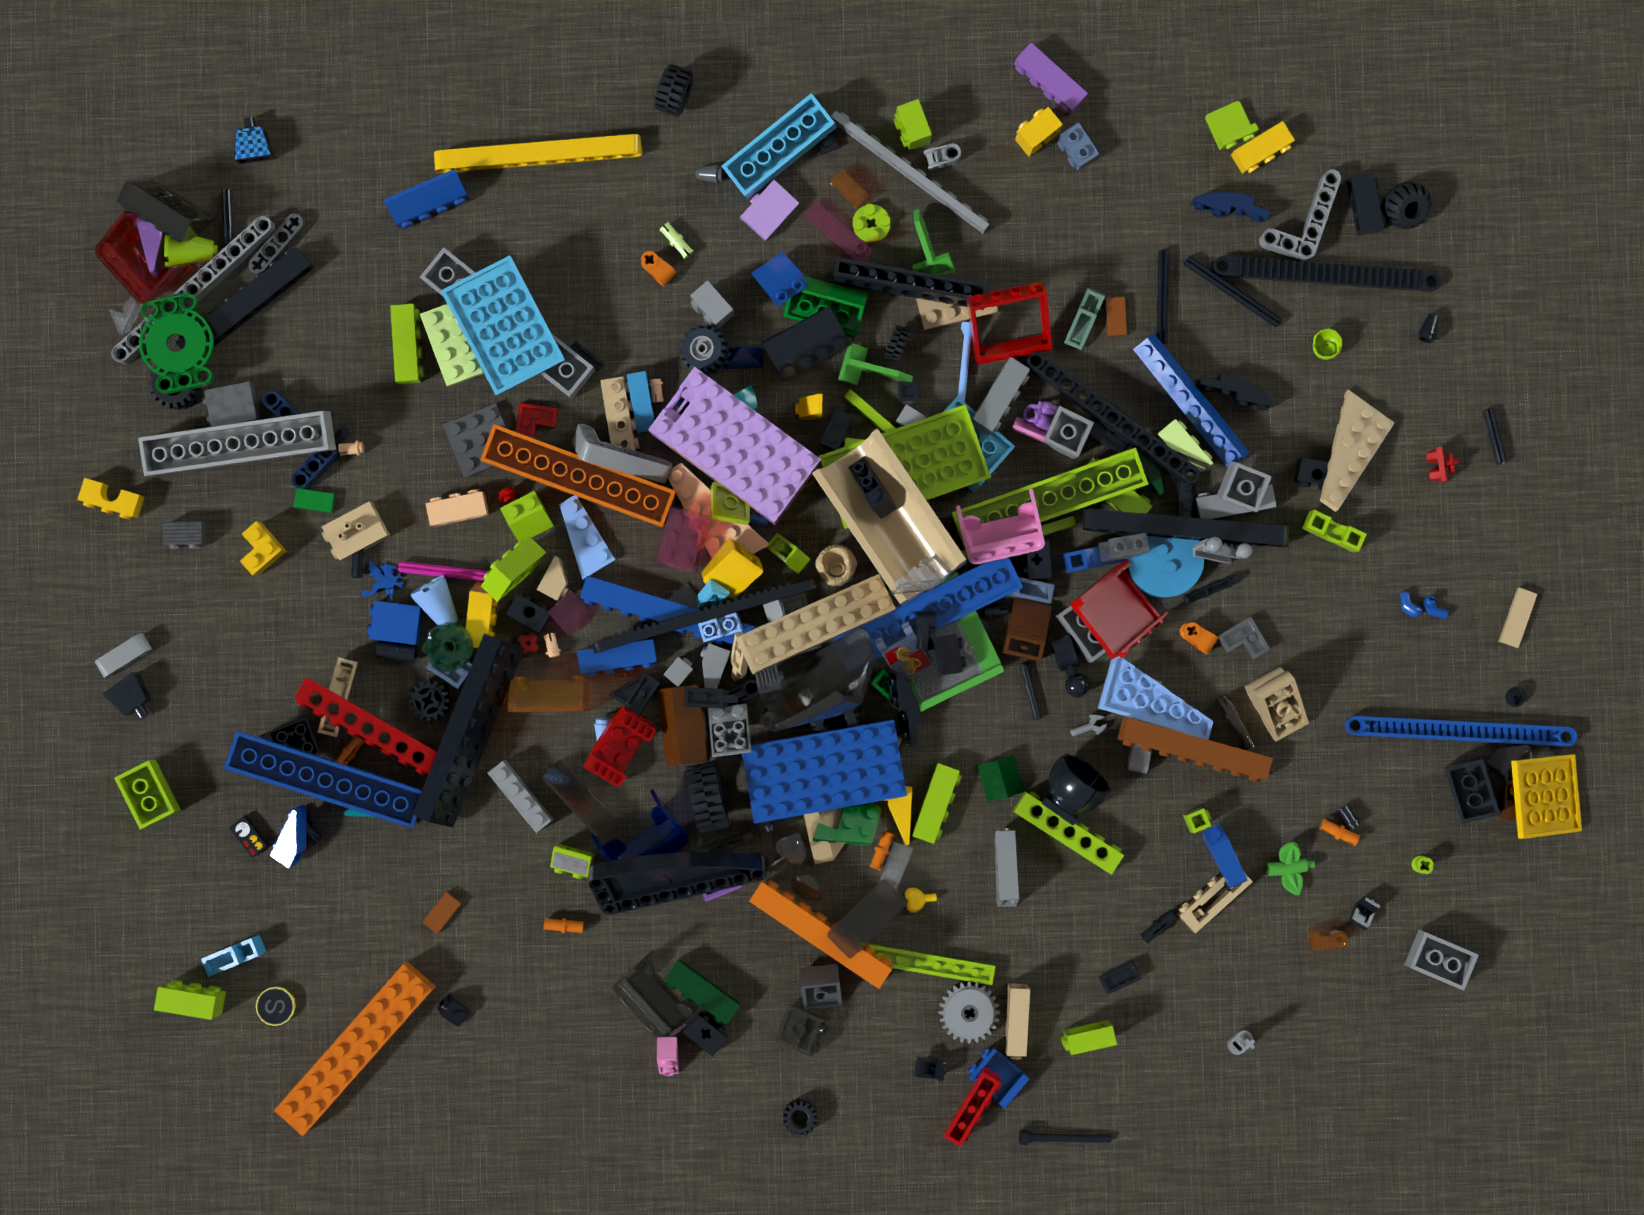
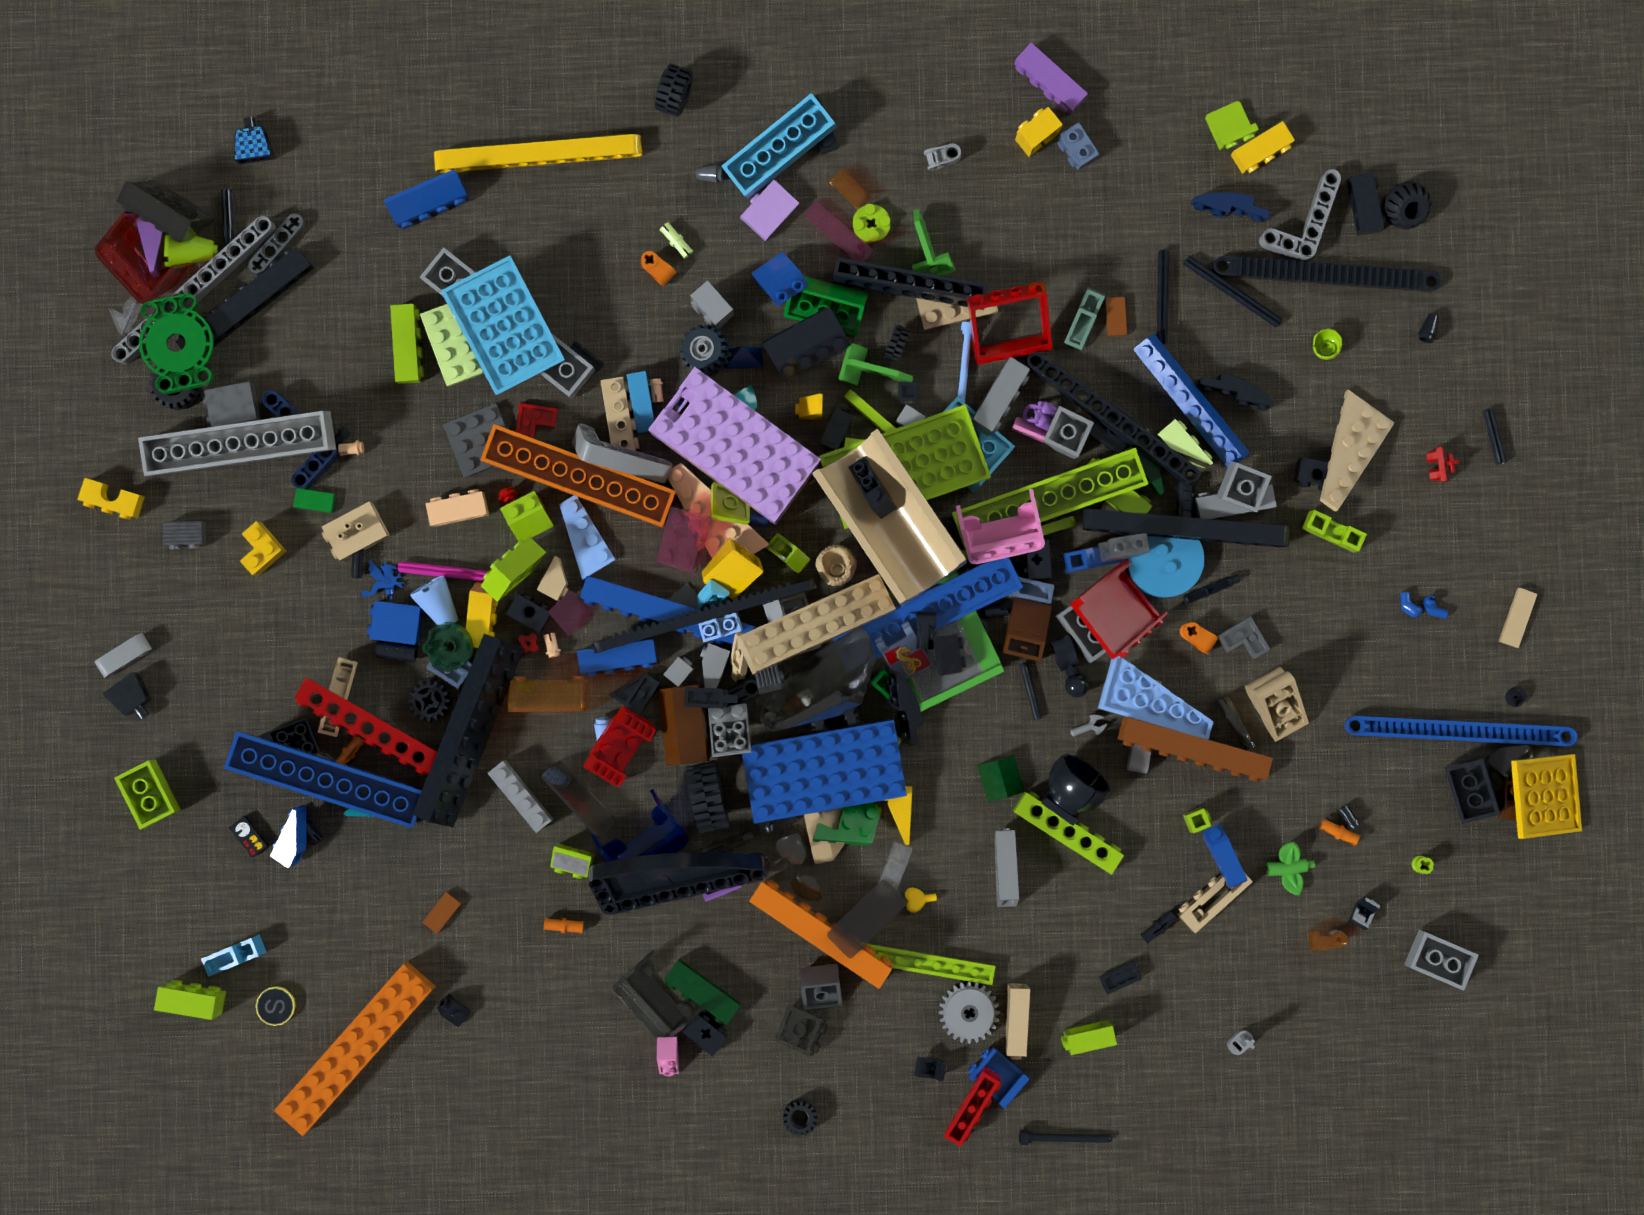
(881, 850): orange pin -> none
(913, 125): lime brick -> none
(917, 176): light grey plate -> none
(924, 578): clear slope -> none
(935, 803): lime brick -> none
(1215, 550): light grey gear -> none

